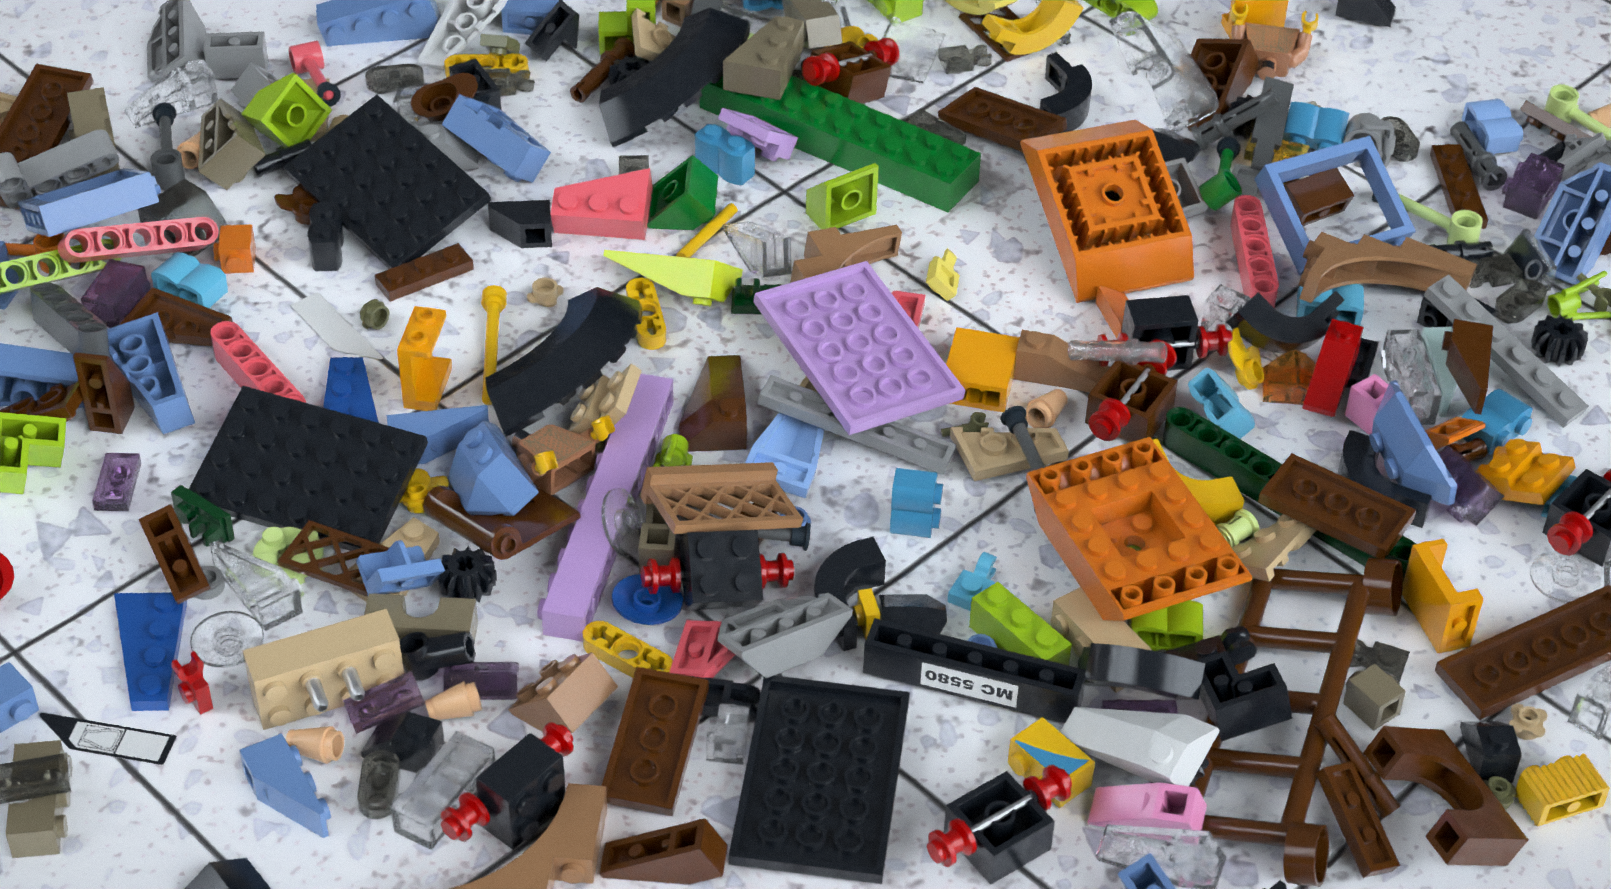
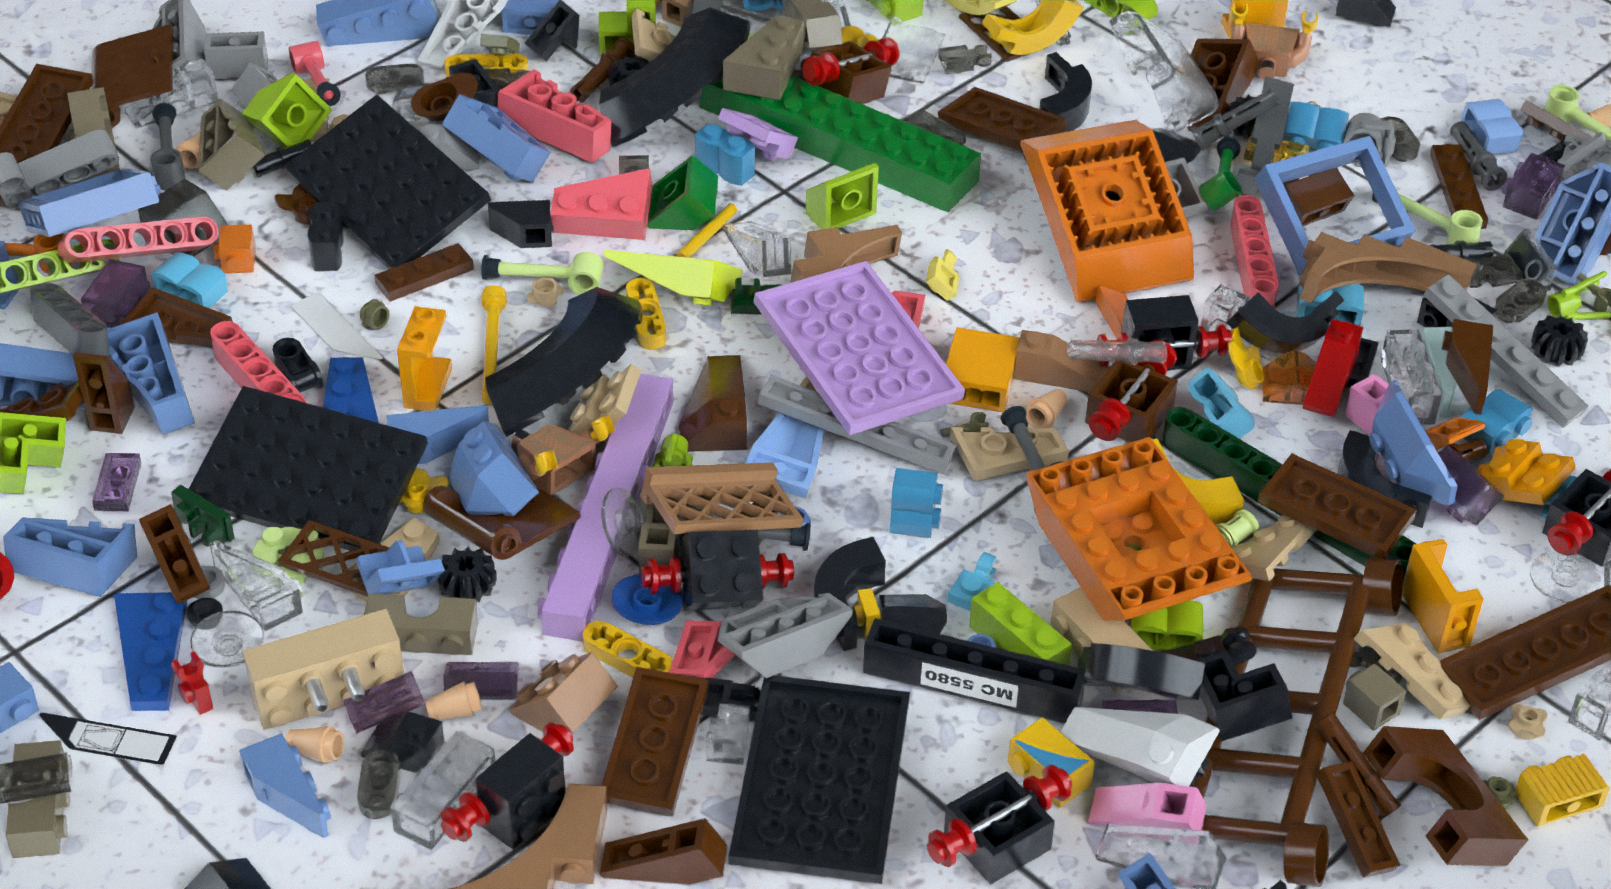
(71, 555): none -> medium blue wedge
(130, 69): none -> reddish brown door
(202, 609): none -> black plate
(296, 364): none -> black piece
(427, 655): black piece -> none
(556, 117): none -> coral wedge
(582, 274): none -> yellowish green piece
(1407, 655): none -> tan wing
(1492, 748): black slope -> none

